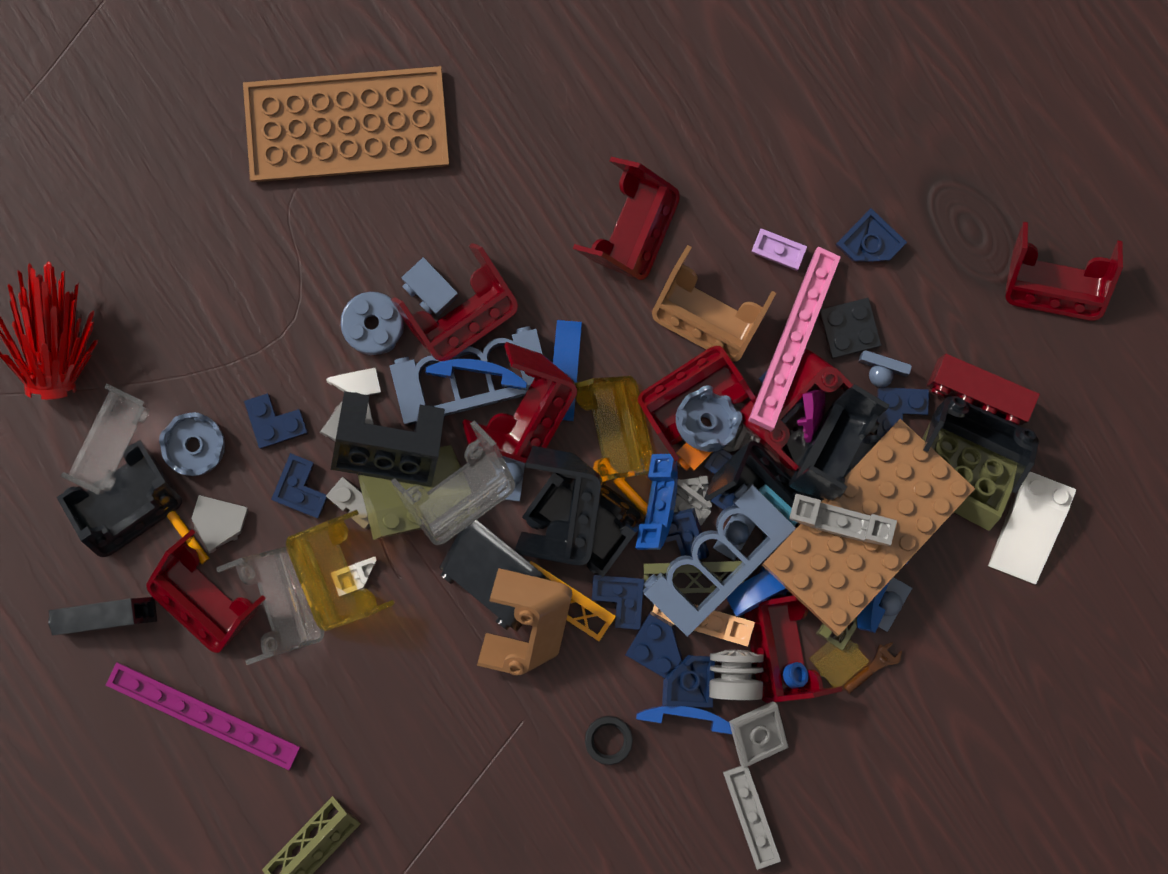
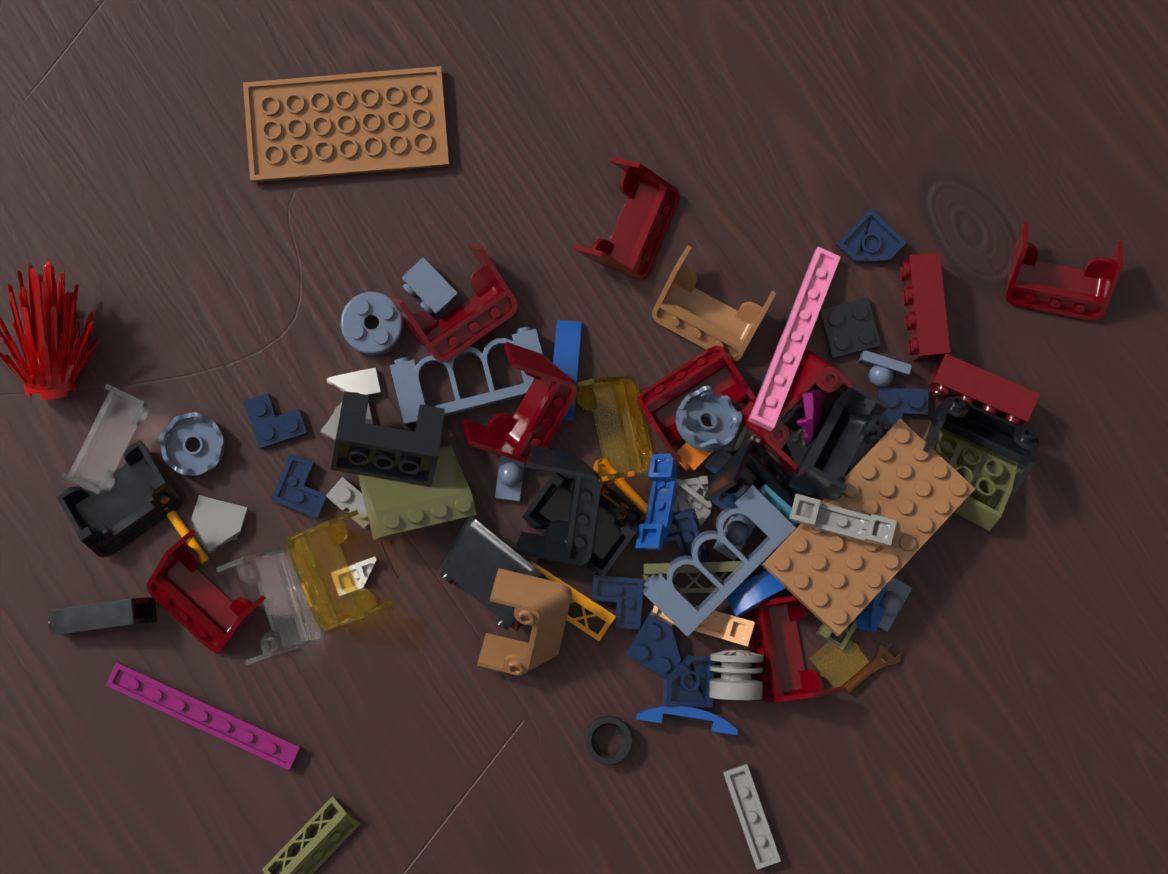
(446, 368): blue slope -> none
(463, 494): clear windscreen -> none
(758, 734): light grey tile -> none
(779, 249): lavender plate -> none
(795, 675): blue tile -> none
(925, 306): none -> dark red brick
(1031, 527): white slope -> none

